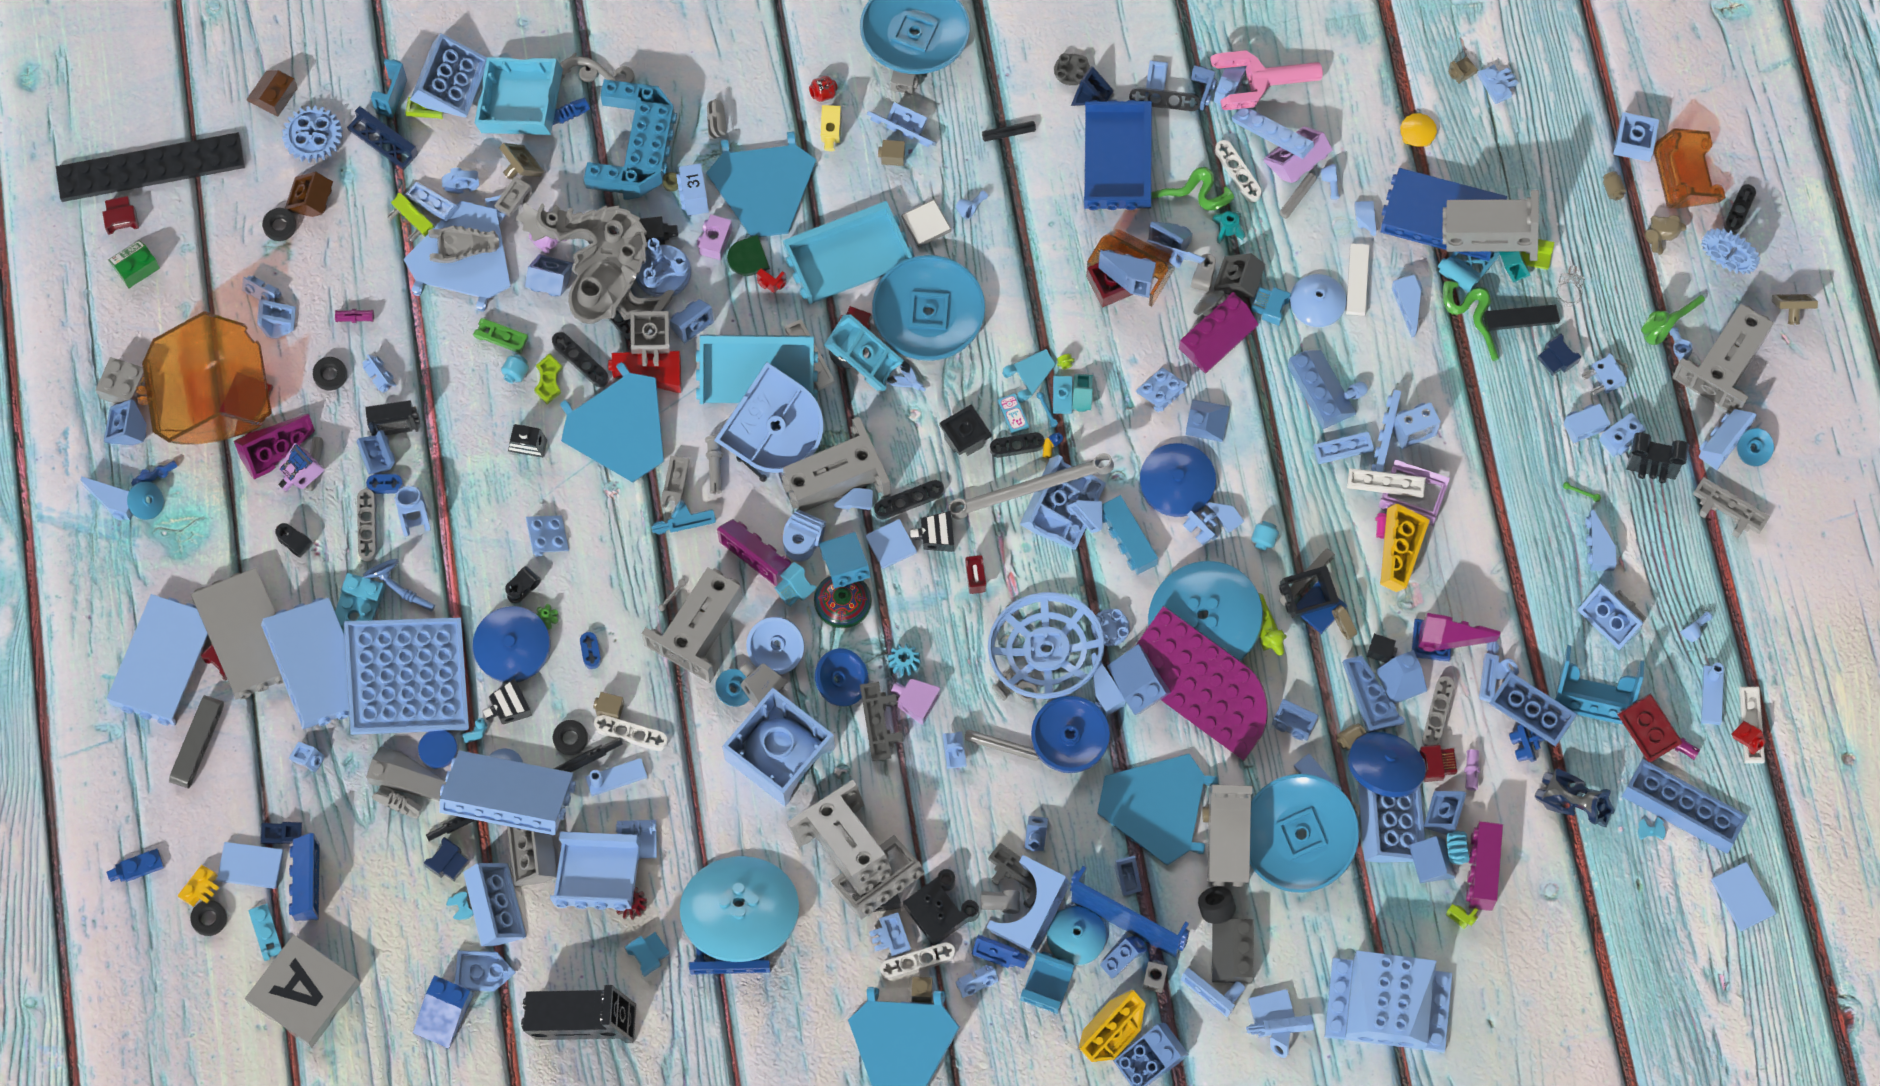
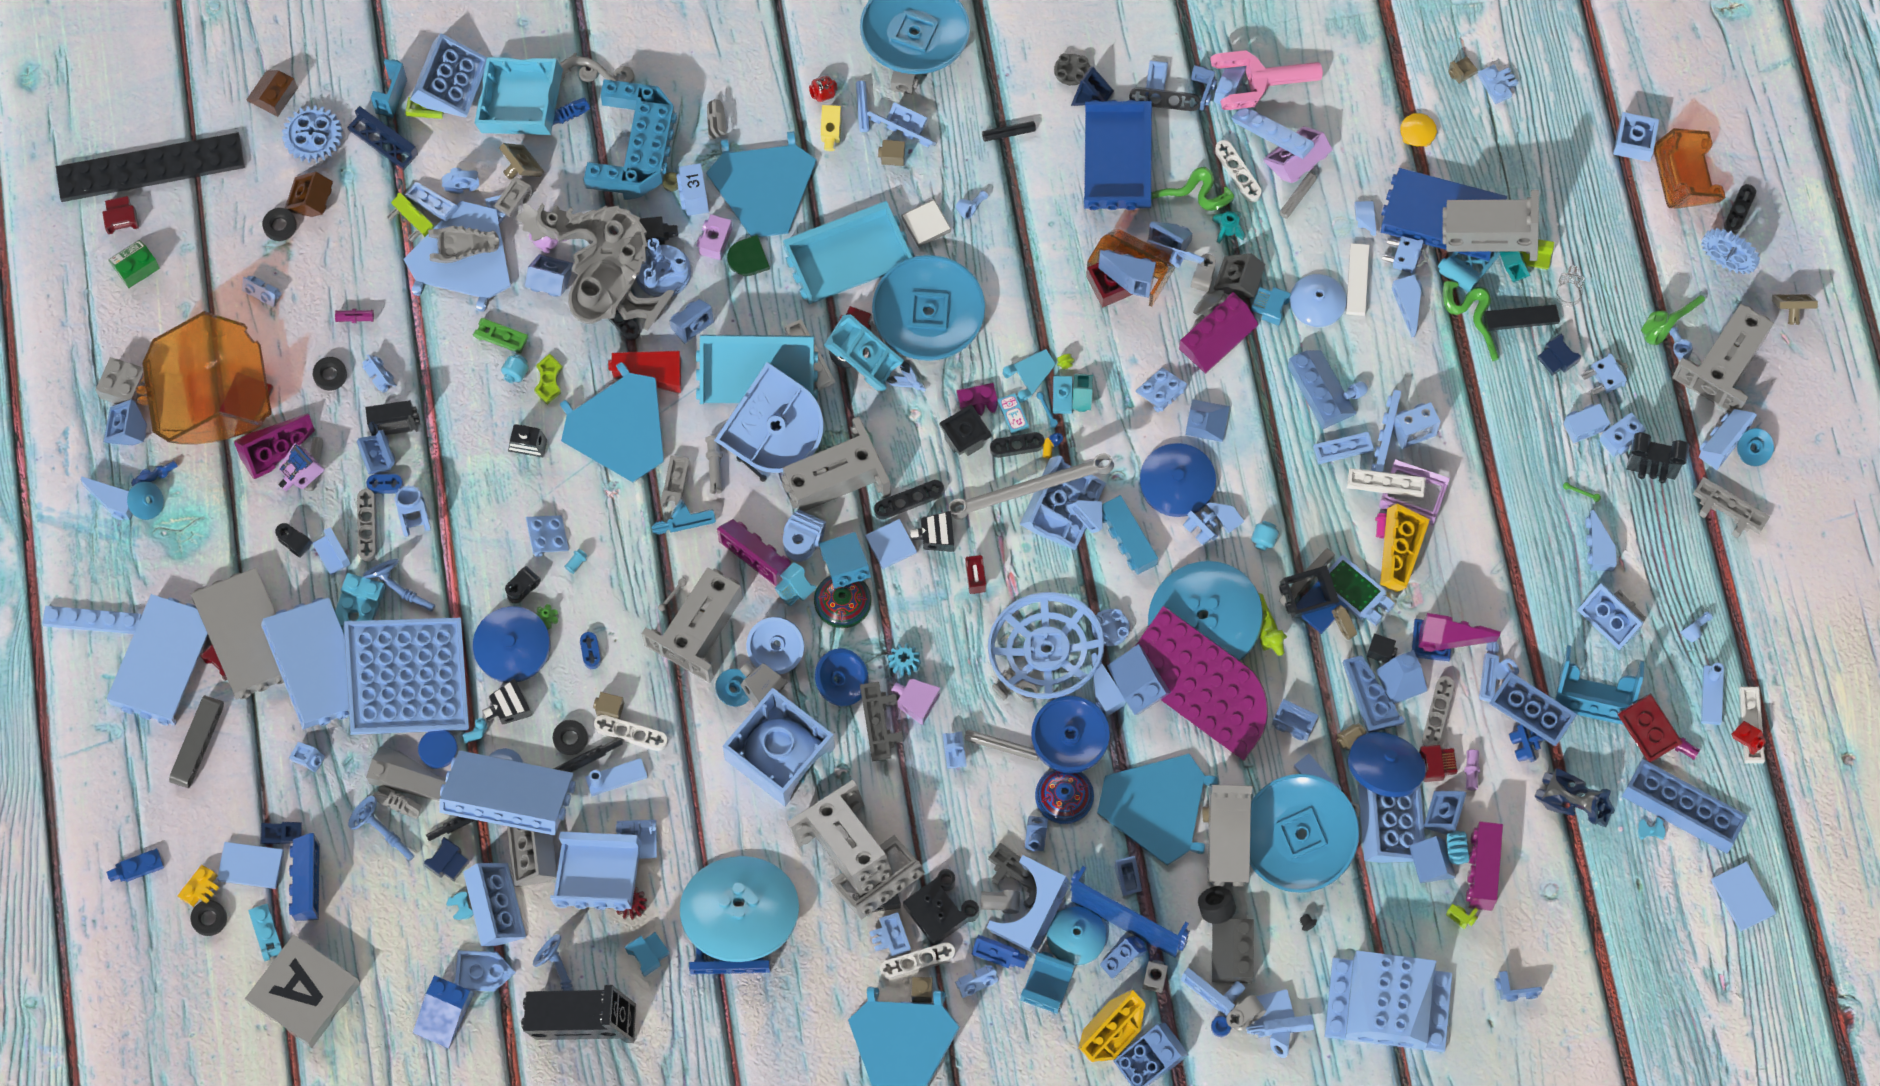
(90, 619): none -> light blue plate
(275, 318): light blue slope -> none
(331, 552): none -> light blue panel
(367, 816): none -> medium blue dish
(550, 953): none -> medium blue dish
(576, 560): none -> medium azure pin
(580, 359): black beam -> none
(657, 342): light grey hinge -> none
(767, 281): red bracket -> none
(856, 498): light blue slope -> none
(862, 106): none -> light blue axle
(978, 397): none -> magenta plate
(1064, 807): none -> dish
(1220, 1027): none -> blue tile
(1247, 1011): none -> light grey piece
(1307, 922): none -> black piece
(1330, 175): light blue bar -> none
(1359, 591): none -> tile
(1407, 254): none -> light blue piece
(1503, 986): none -> medium blue bracket
(1614, 186): dark tan brick -> none
(1663, 229): dark tan animal -> none

